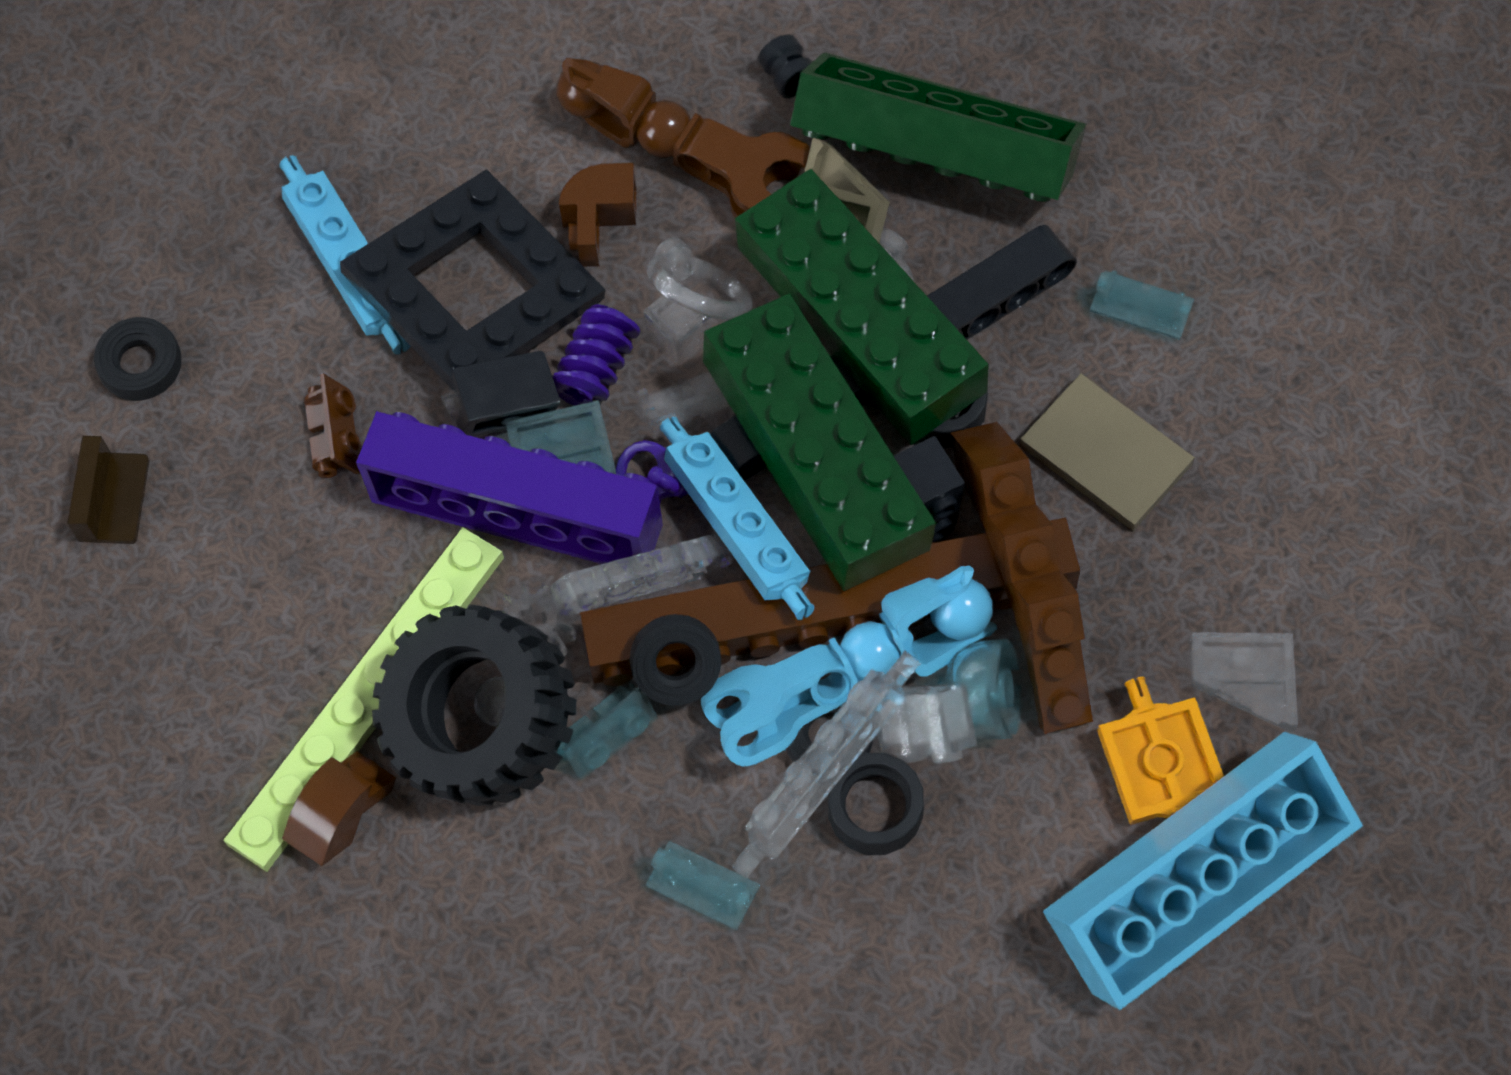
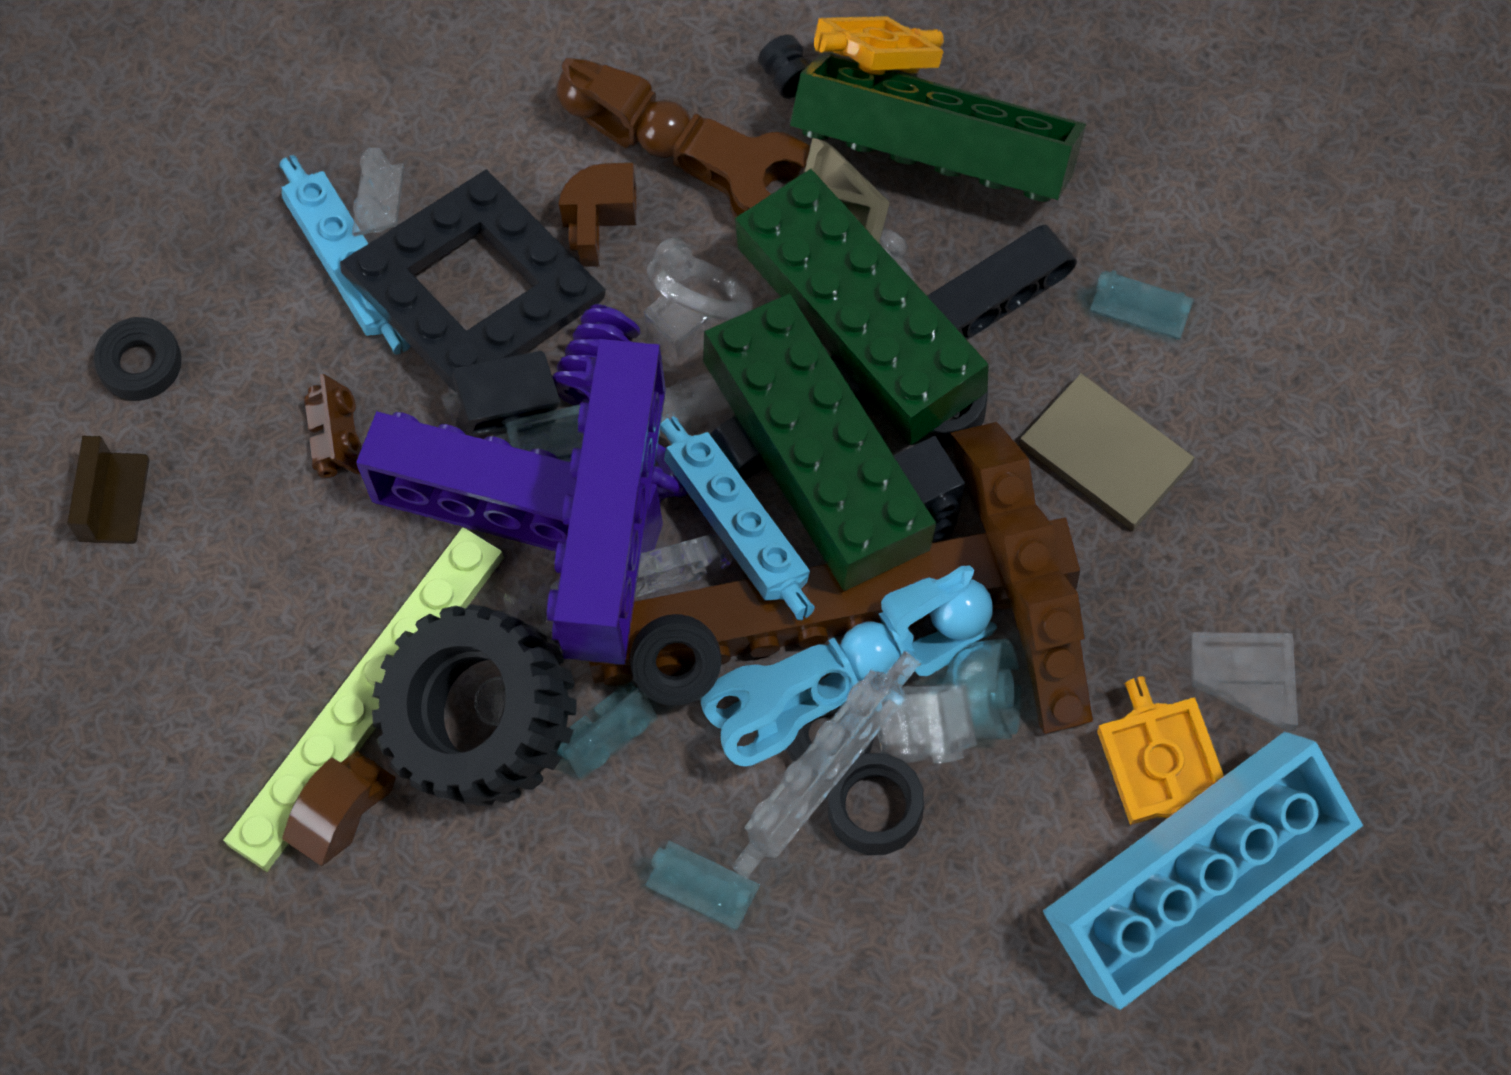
(378, 193): none -> clear hinge
(609, 502): none -> dark purple brick
(880, 43): none -> light orange plate

